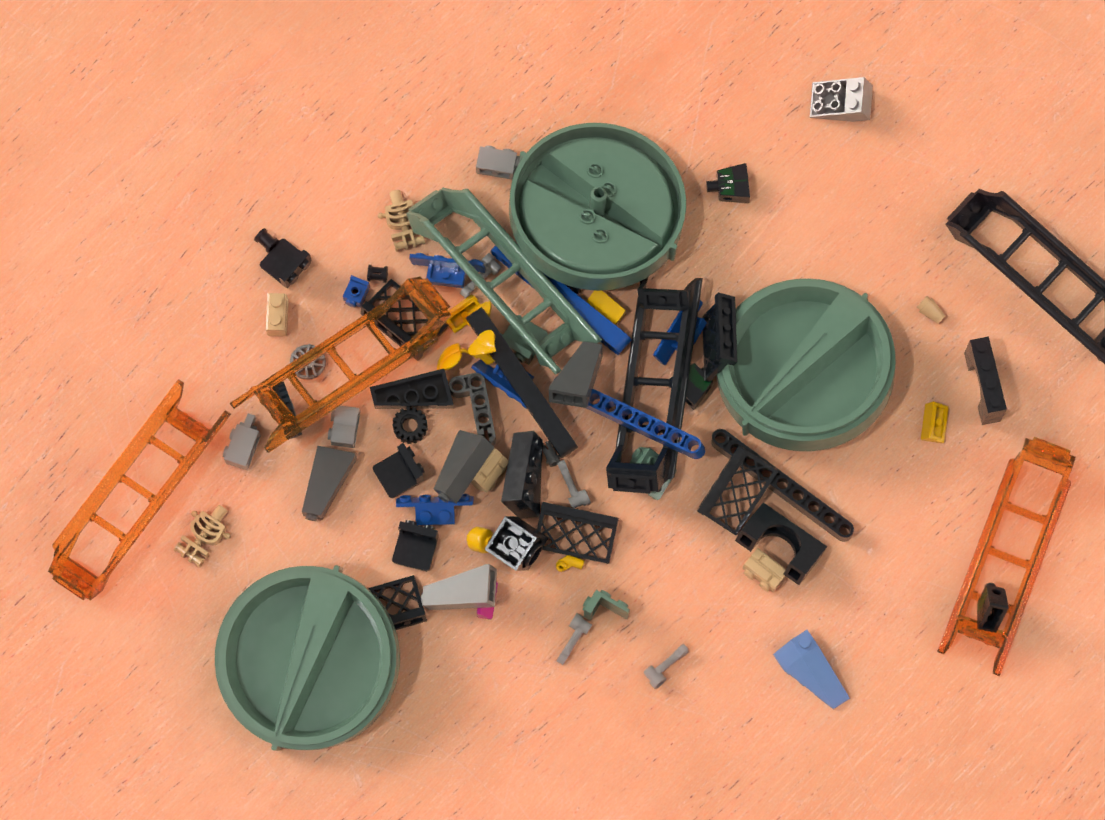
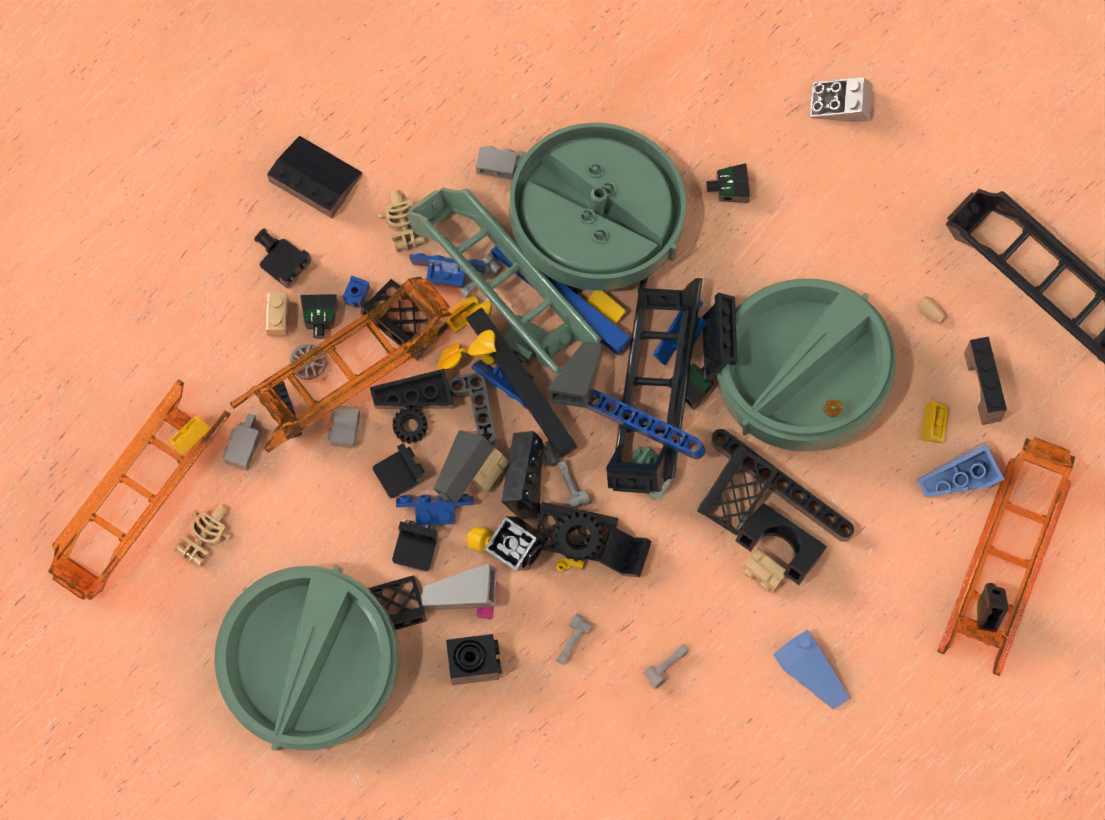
(189, 435): none -> yellow slope
(314, 176): none -> black slope
(319, 312): none -> black torso
(326, 478): dark grey slope -> none
(381, 276): black bush -> none
(484, 667): none -> black brick
(571, 550): none -> black tyre
(603, 598): sand green bracket -> none
(624, 552): none -> black bracket
(833, 412): none -> clear orange plate
(965, 472): none -> medium blue wedge

